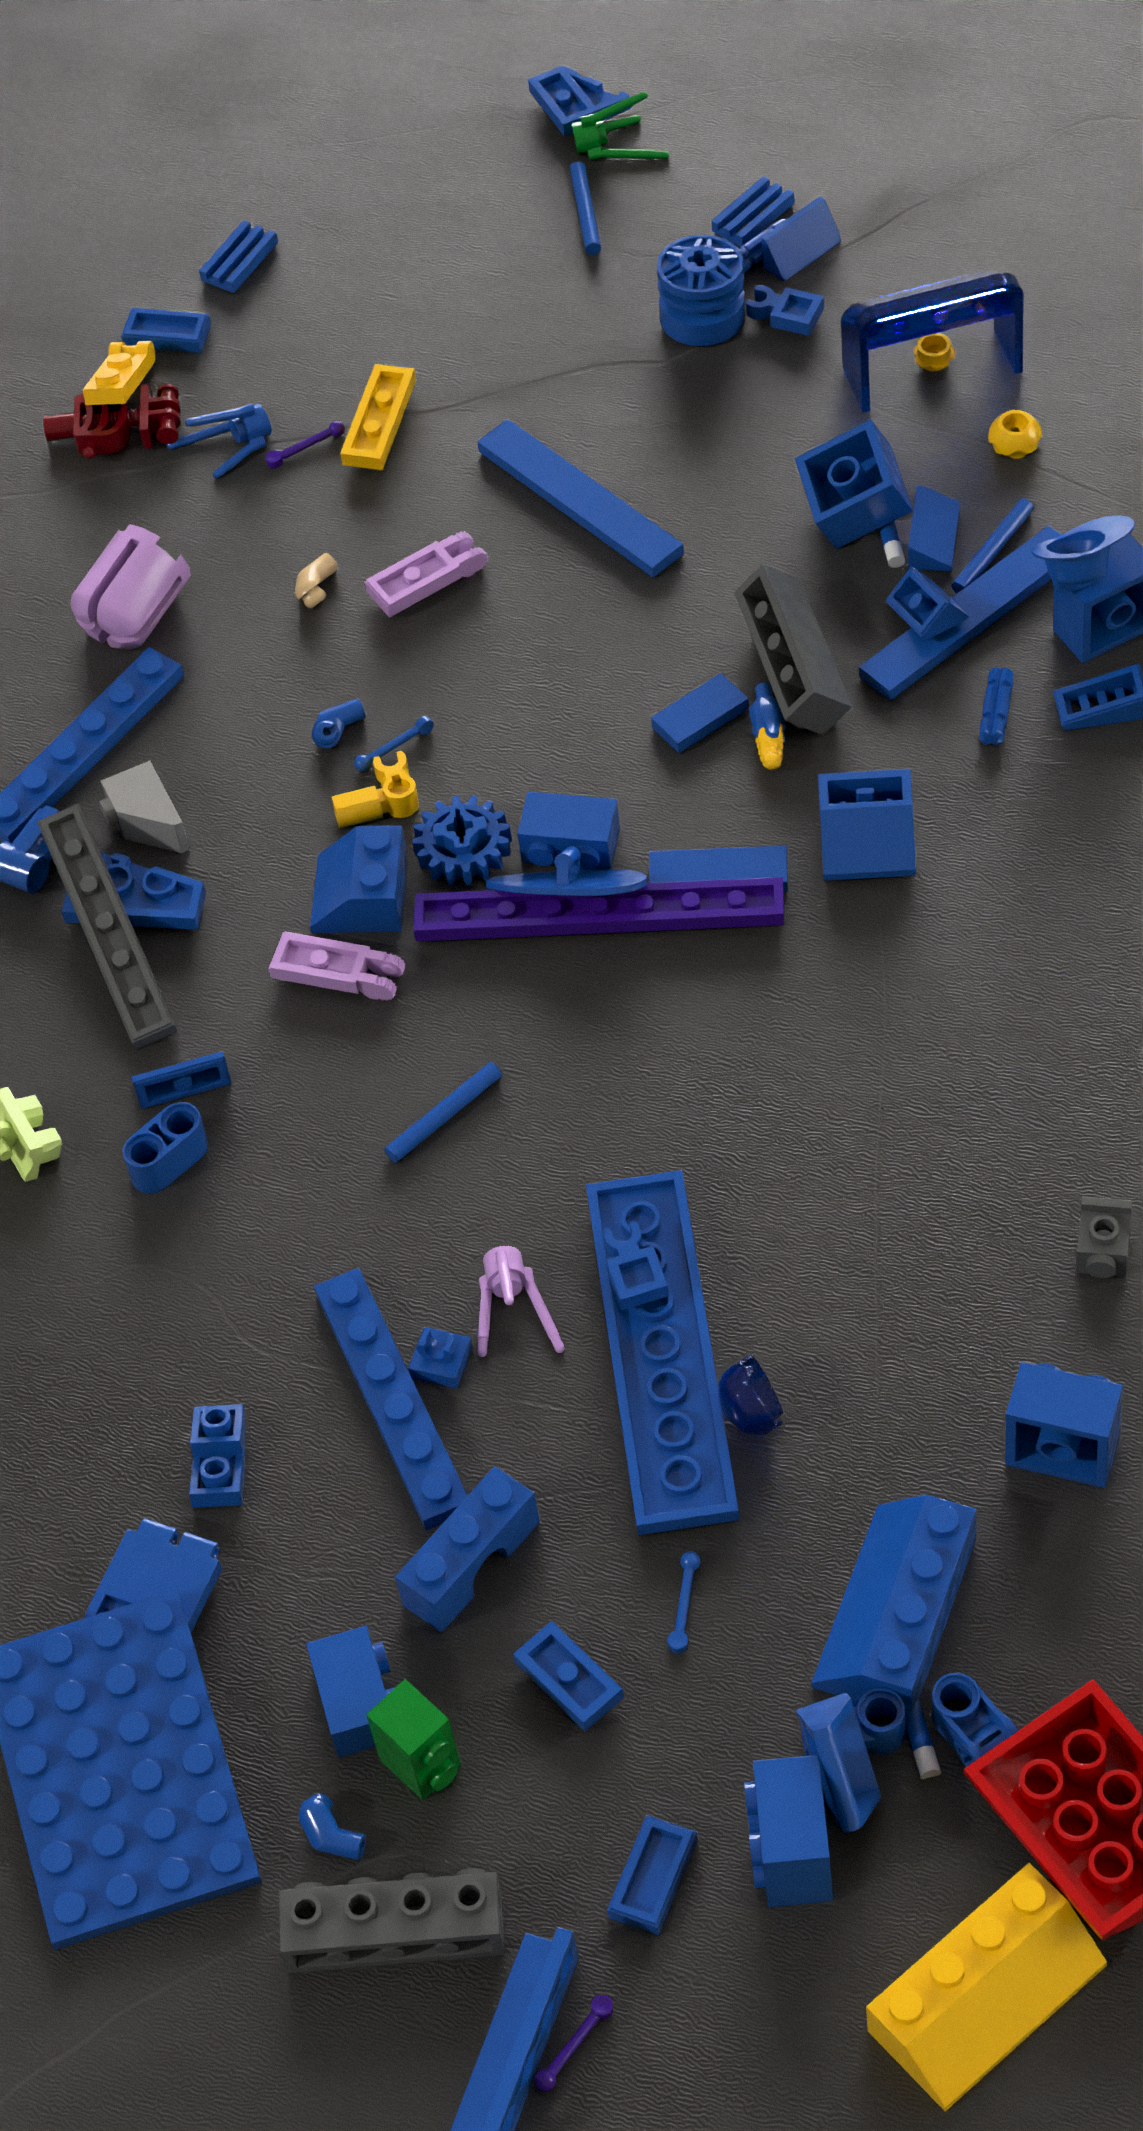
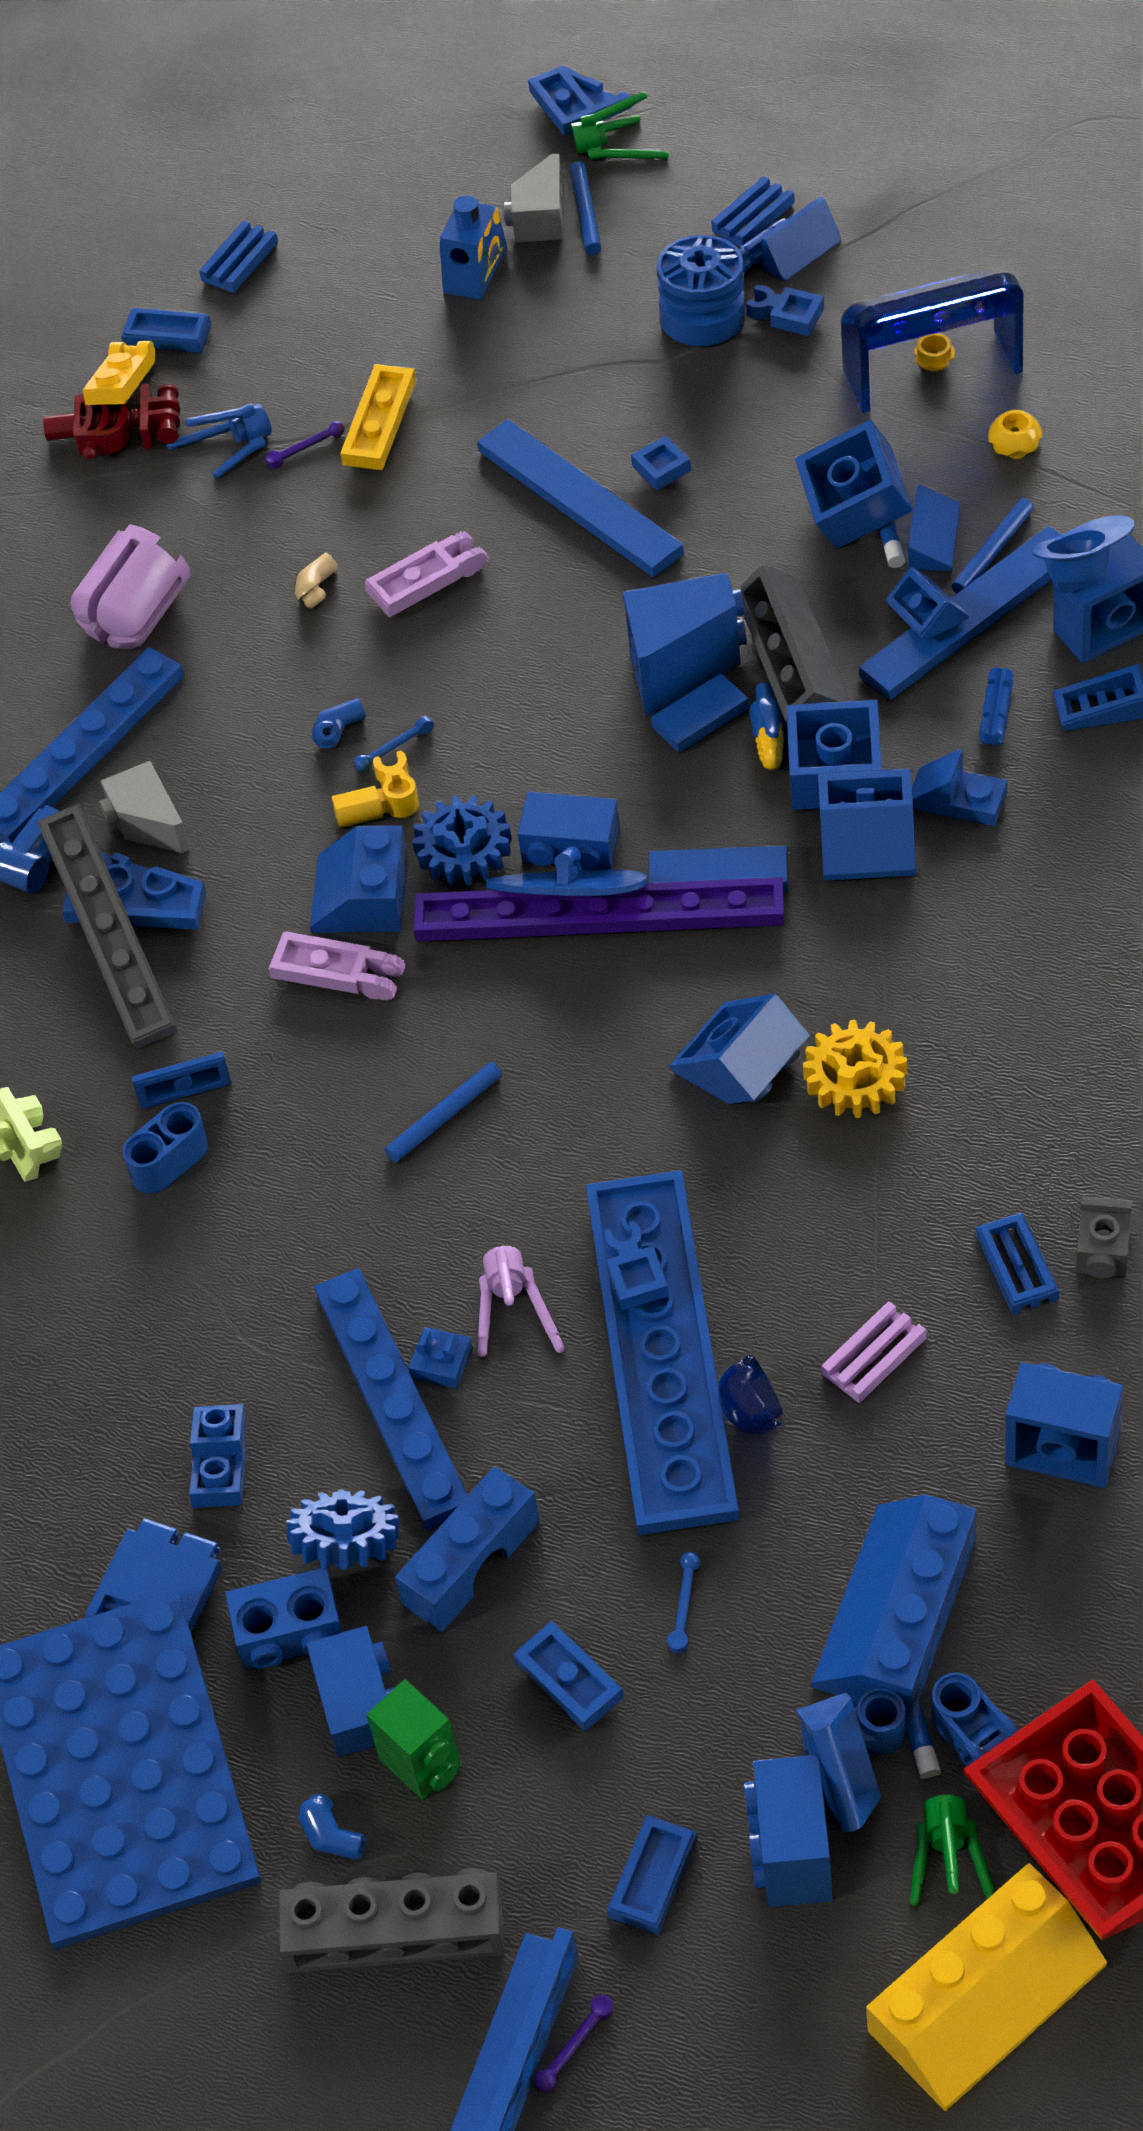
(282, 1606): none -> blue brick
(342, 1529): none -> blue gear
(471, 248): none -> blue torso
(537, 203): none -> light grey slope
(661, 462): none -> blue plate
(682, 636): none -> blue slope
(742, 1049): none -> blue slope
(830, 740): none -> blue brick
(856, 1066): none -> yellow gear
(899, 1324): none -> lavender tile
(947, 1829): none -> green plant
(949, 791): none -> blue slope
(1030, 1295): none -> blue tile

